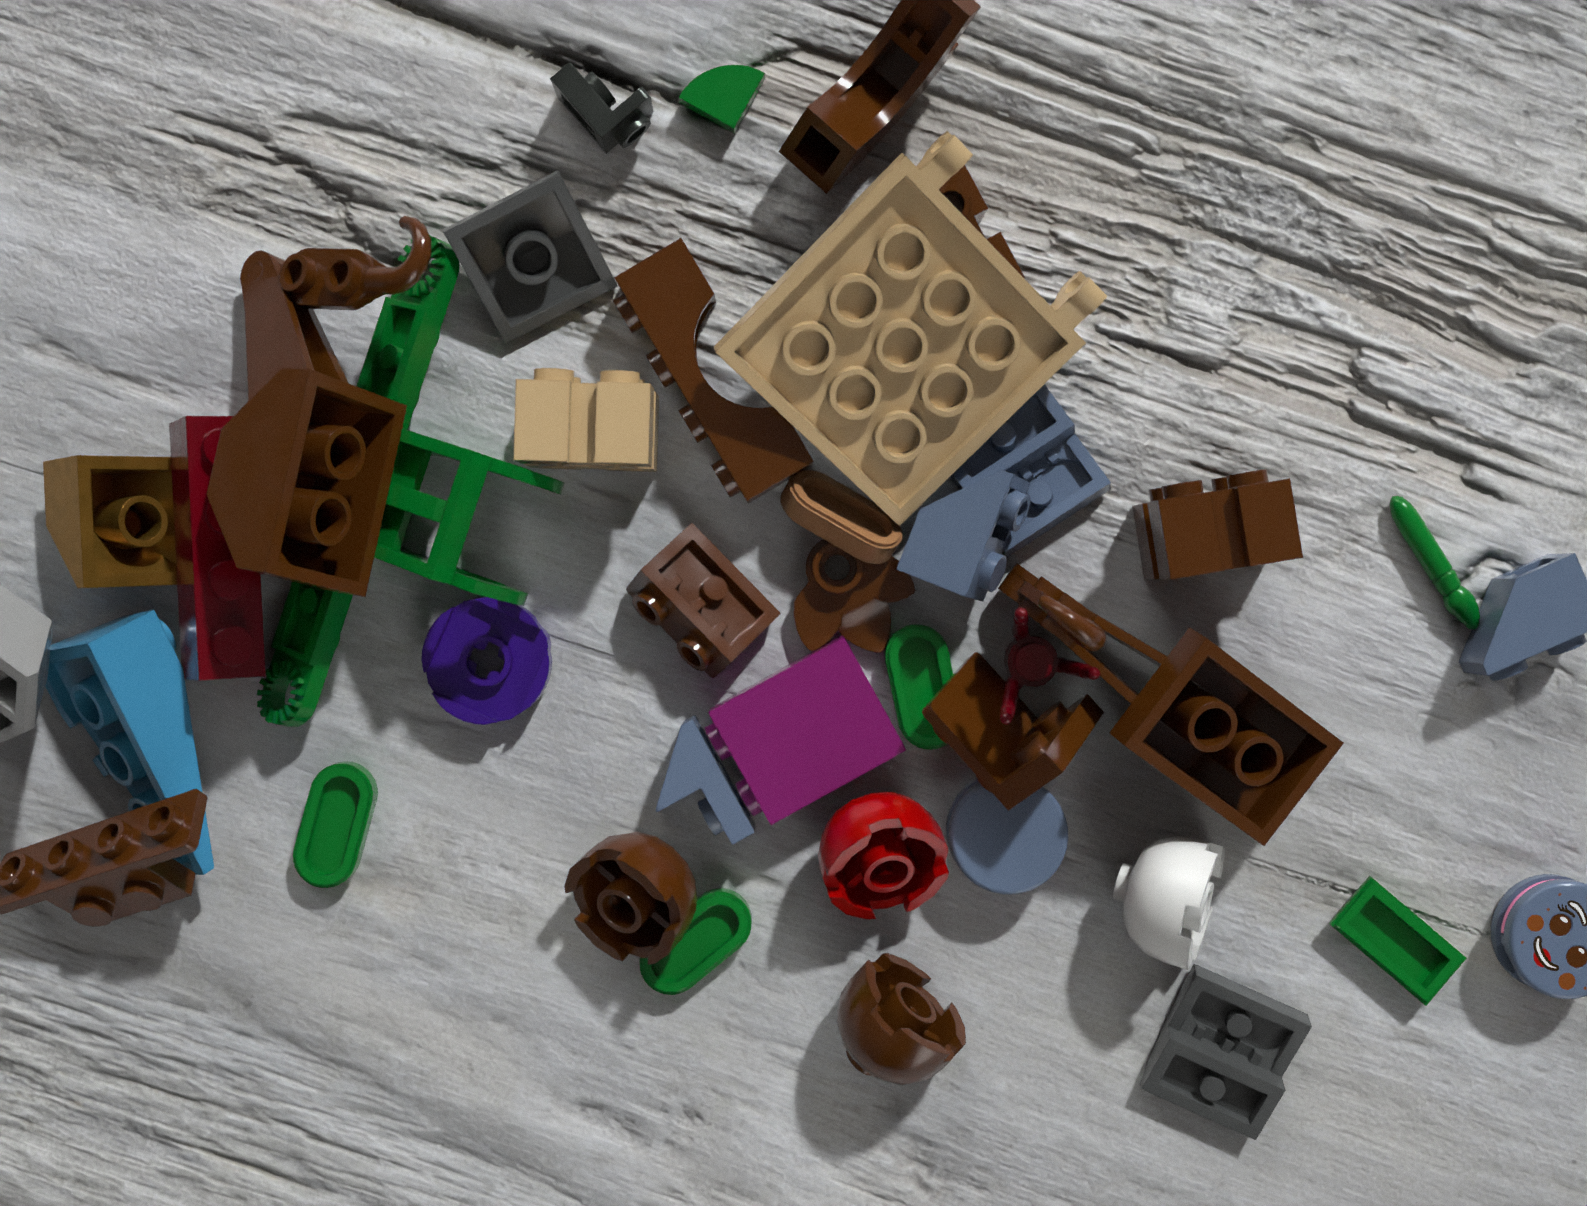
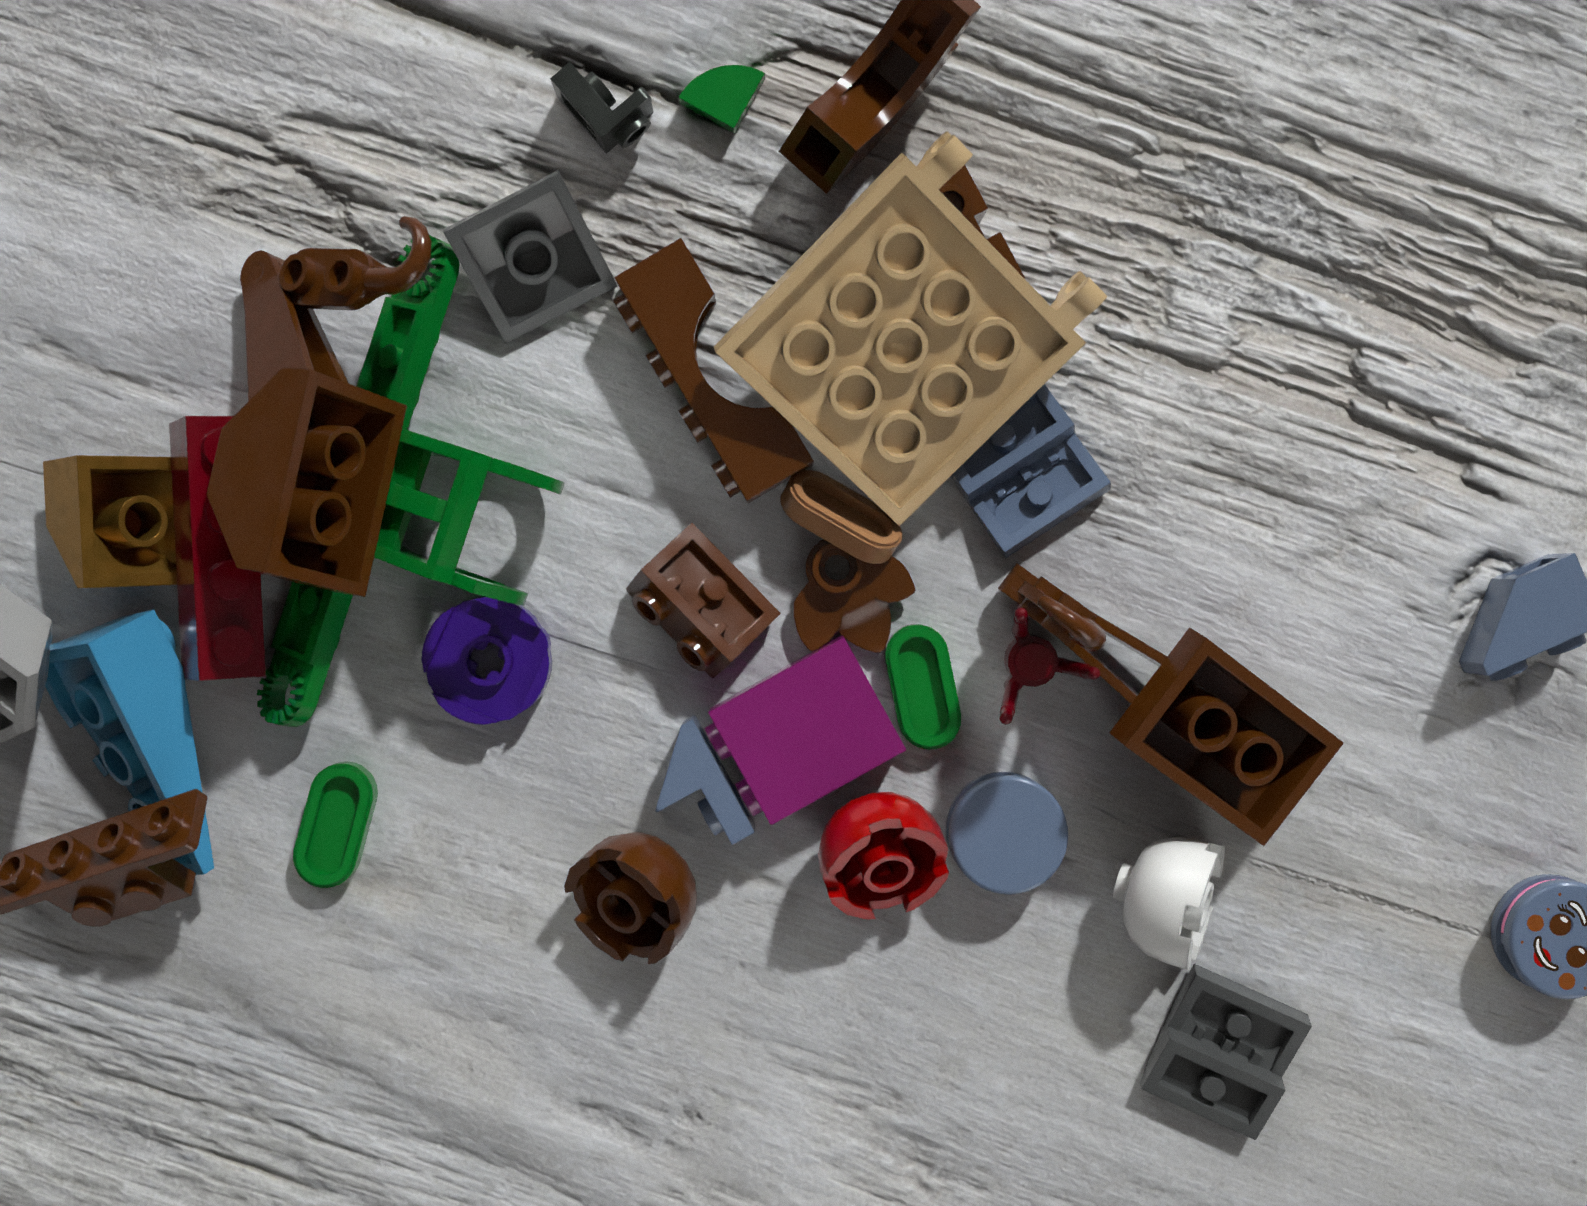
(586, 424): tan brick -> none
(716, 932): green tile -> none
(896, 1025): reddish brown cylinder -> none
(963, 535): sand blue slope -> none
(1010, 757): reddish brown bracket -> none
(1232, 527): reddish brown brick -> none
(1397, 940): green tile -> none
(1456, 598): green piece -> none

